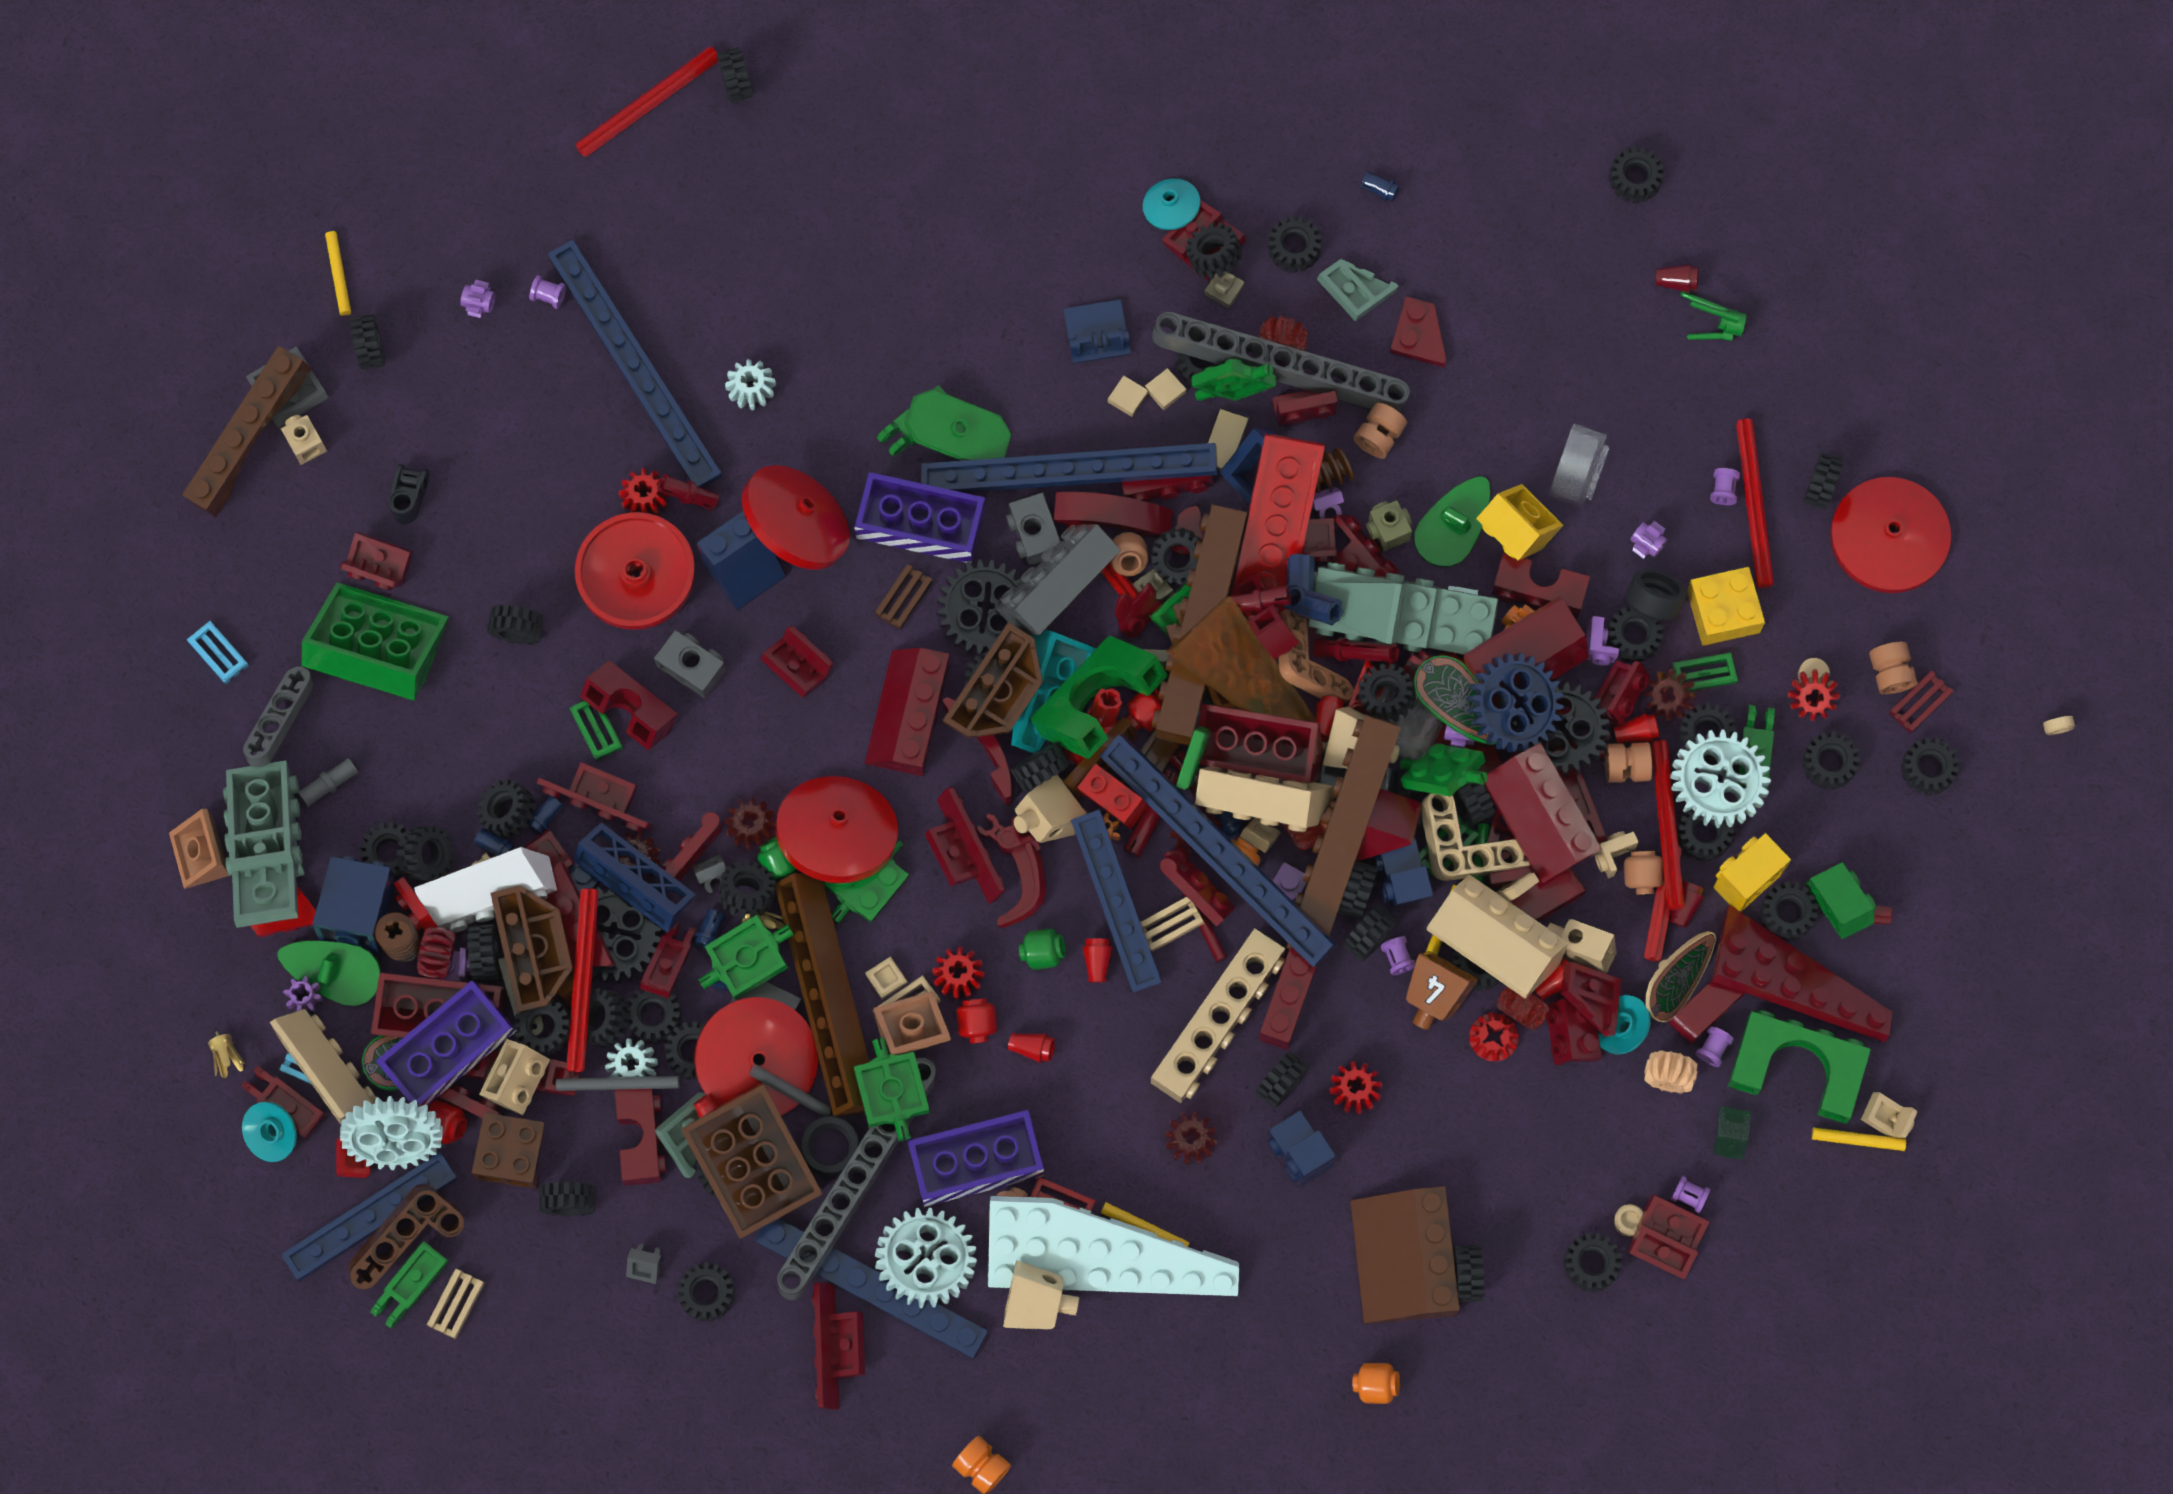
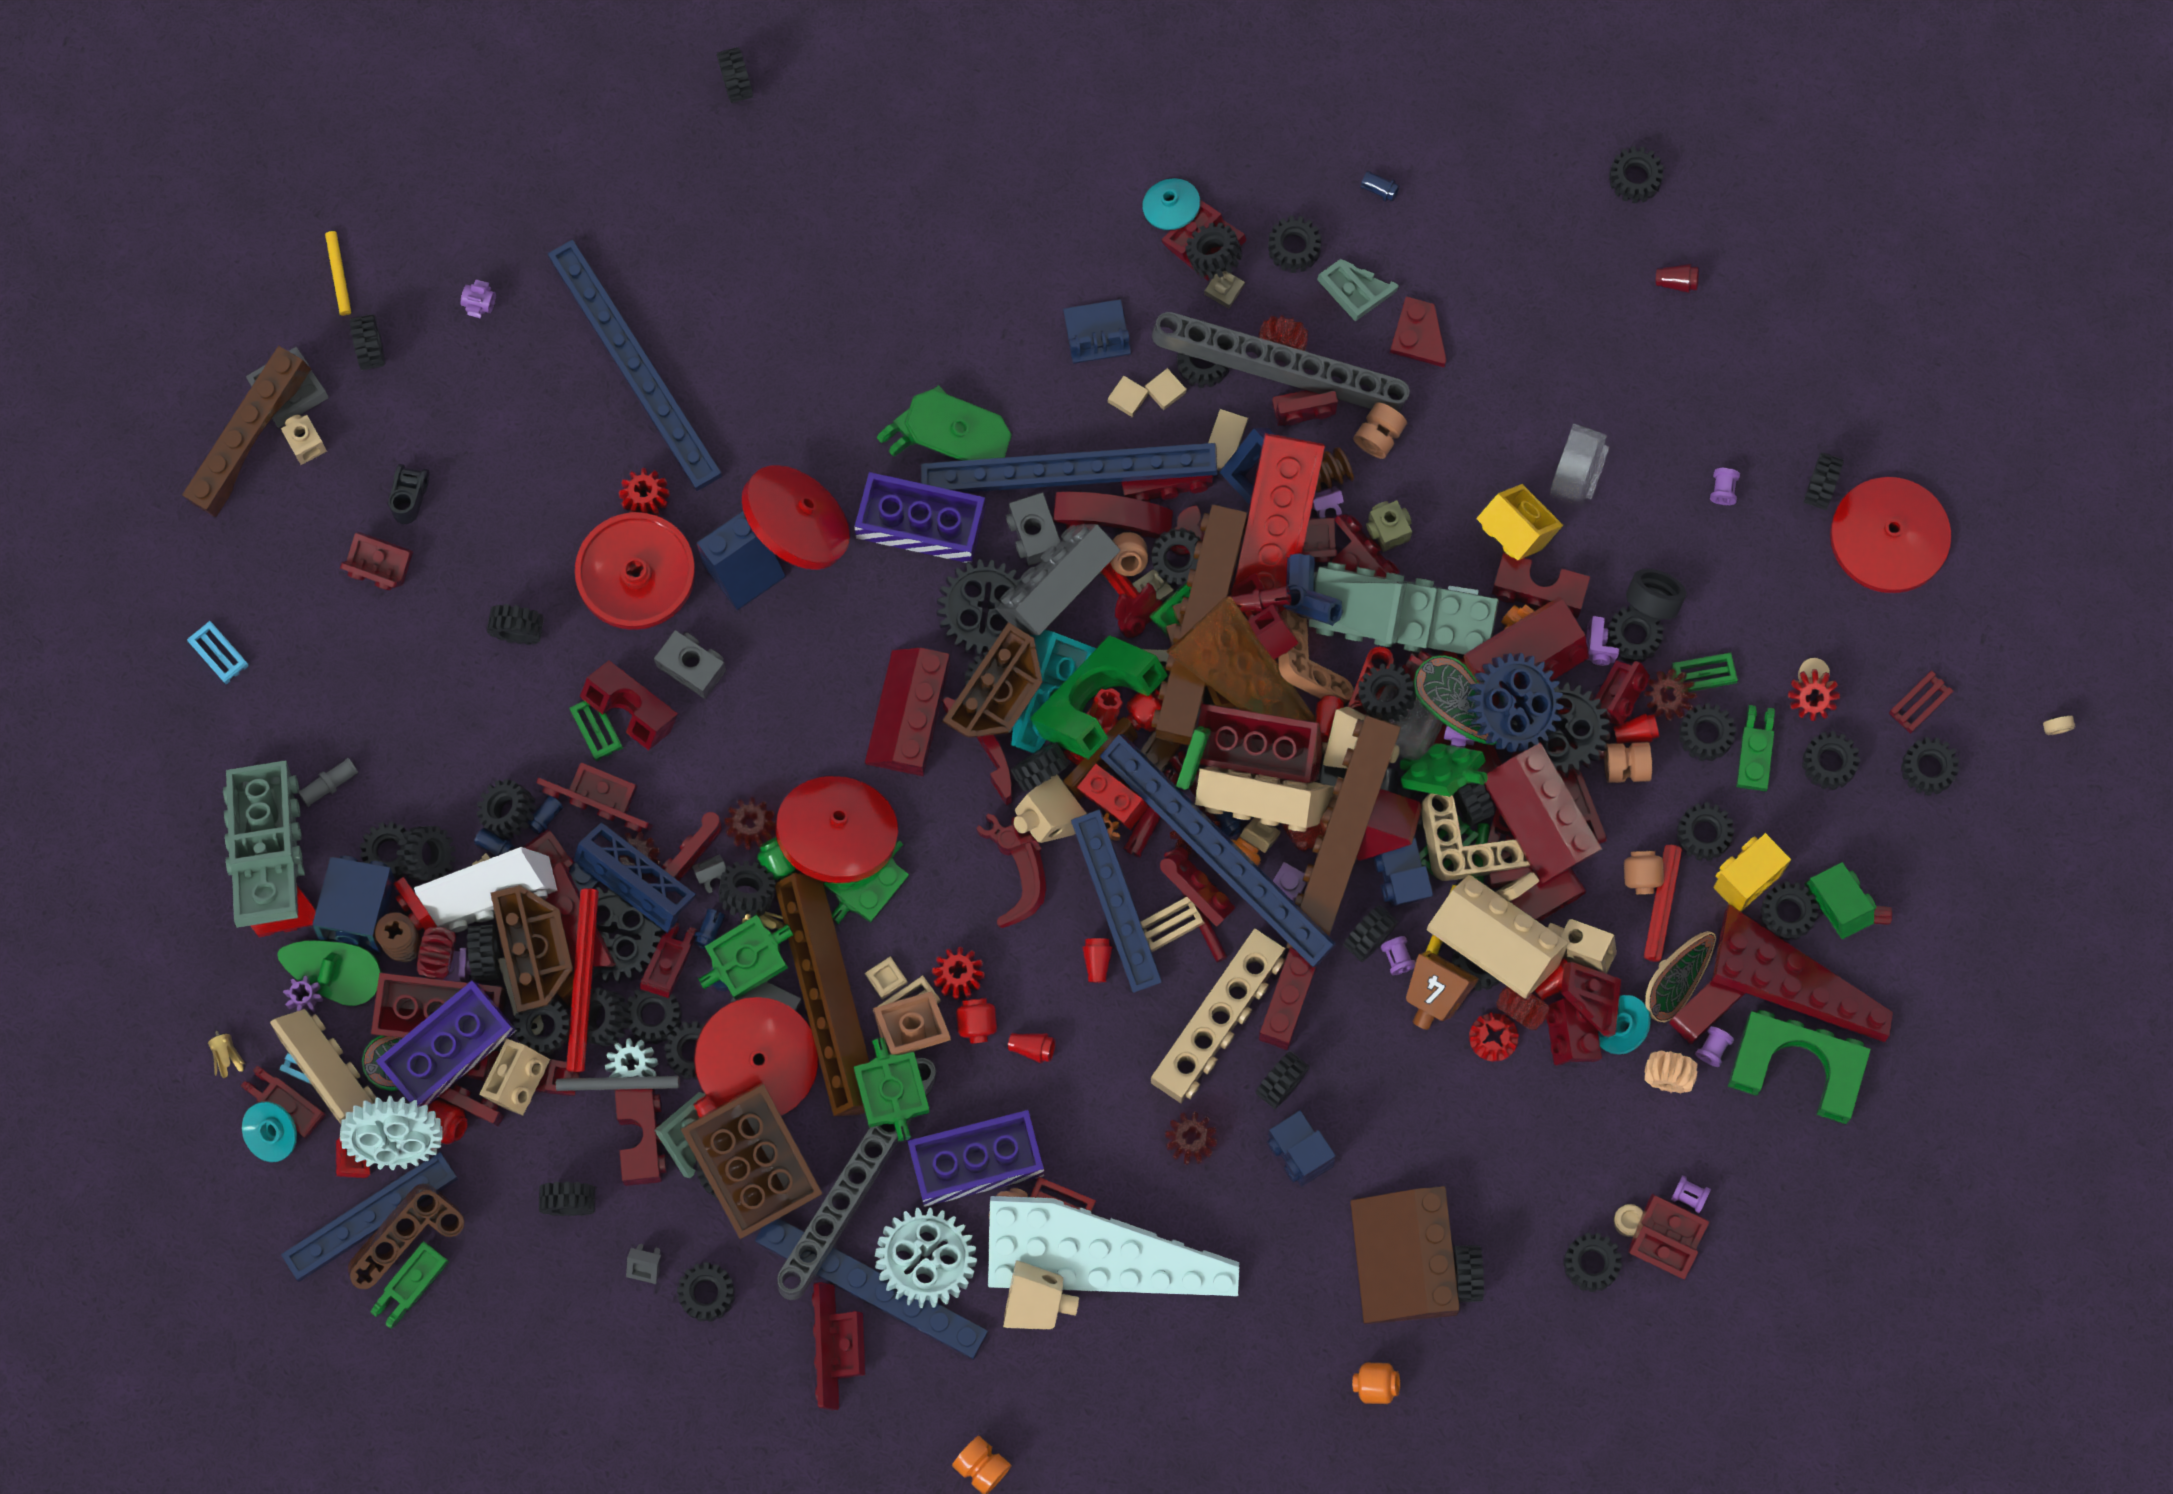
(198, 850): nougat slope -> none
(274, 715): dark grey beam -> none
(373, 641): green slope -> none
(467, 1279): tan tile -> none
(508, 1150): reddish brown bracket -> none
(547, 292): medium lavender bush -> none
(647, 101): red axle -> none
(688, 492): dark red pin -> none
(744, 394): light aqua gear -> none
(790, 1090): dark grey bar -> none
(798, 662): dark red bracket -> none
(813, 1130): black tyre -> none
(916, 576): reddish brown tile -> none
(961, 850): dark red bracket -> none
(1042, 949): green head -> none
(1123, 1216): yellow bar -> none
(1233, 380): green plate -> none
(1346, 649): dark red pin -> none
(1358, 889): black tyre -> none
(1361, 1097): red gear -> none
(1451, 526): green shield -> none
(1617, 845): tan bracket -> none
(1648, 539): medium lavender gear -> none
(1667, 825): red axle -> none
(1692, 901): dark red cone -> none
(1725, 606): yellow brick -> none
(1727, 753): light aqua gear -> none
(1730, 320): green plant -> none
(1732, 1133): clear green bracket -> none
(1754, 503): red axle -> none
(1858, 1139): yellow bar -> none
(1889, 1116): tan bracket -> none
(1893, 668): nougat wheel -> none

